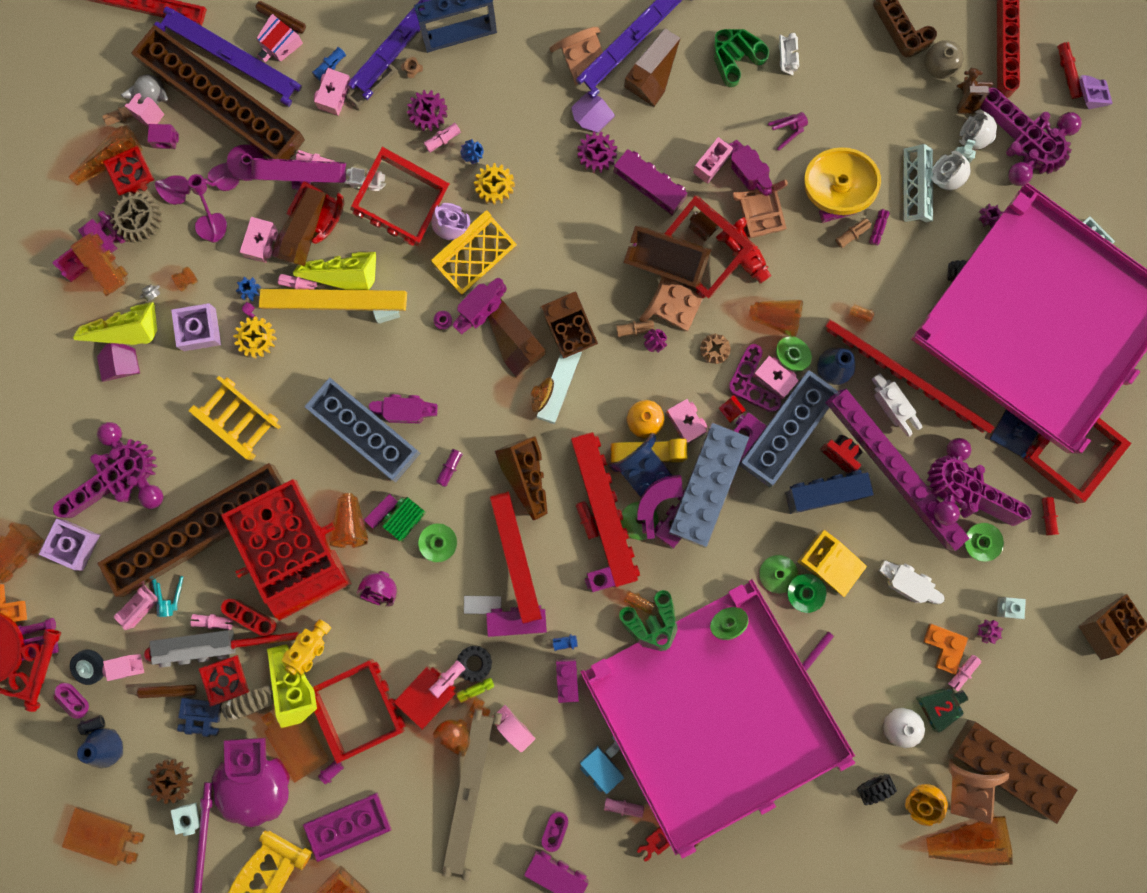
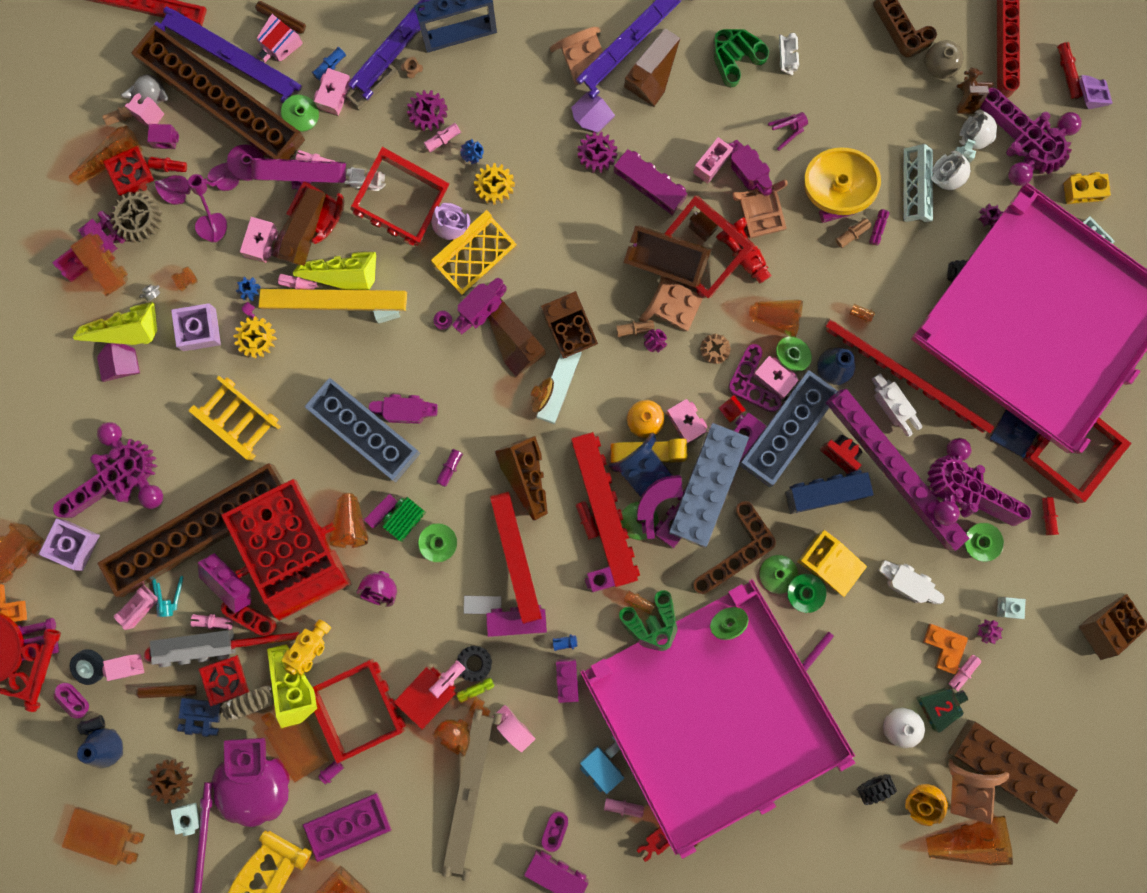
(167, 164): none -> red axle
(224, 583): none -> magenta brick
(303, 121): none -> bright green dish
(739, 555): none -> reddish brown beam
(1087, 192): none -> yellow brick

